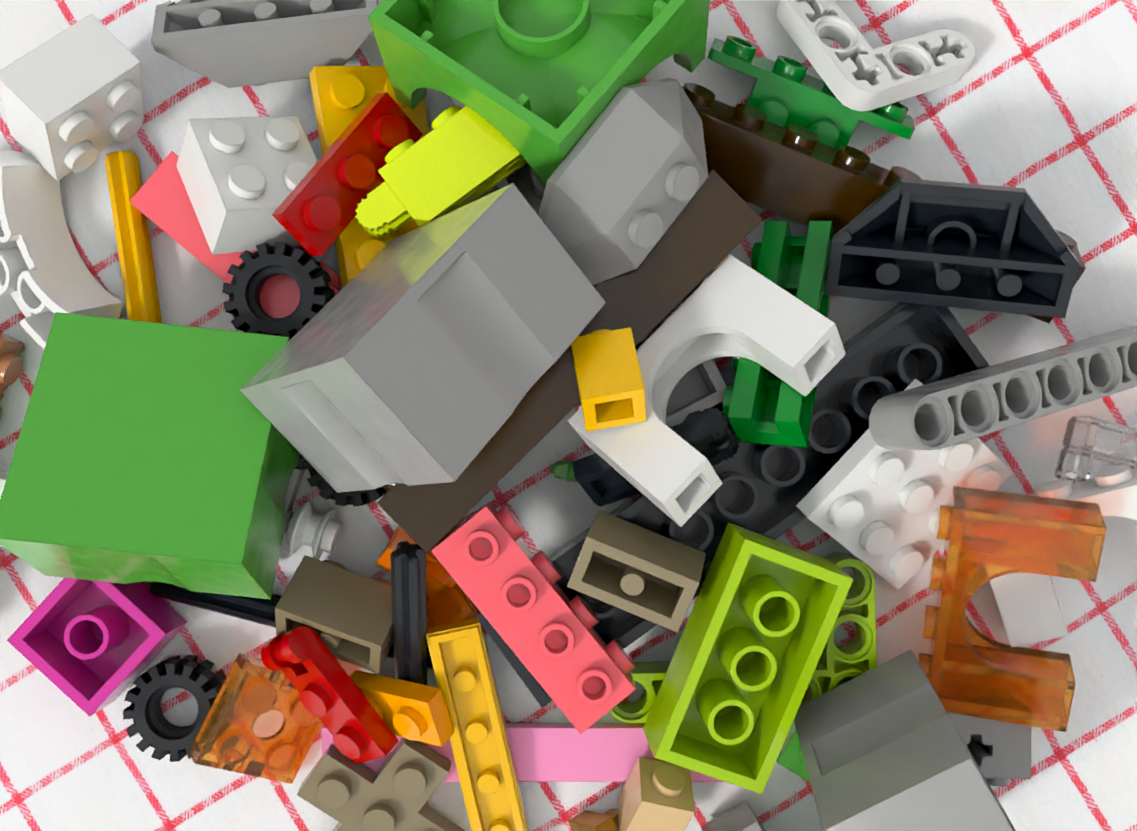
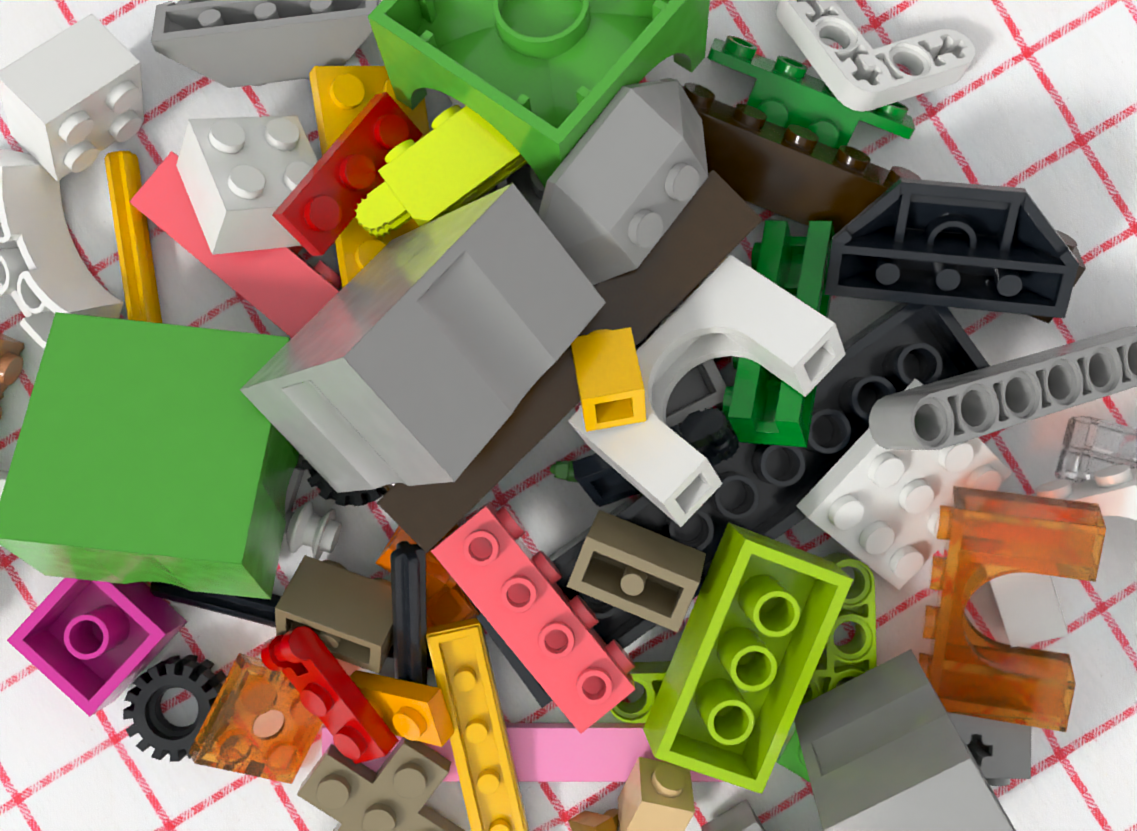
(256, 270): black tyre -> none

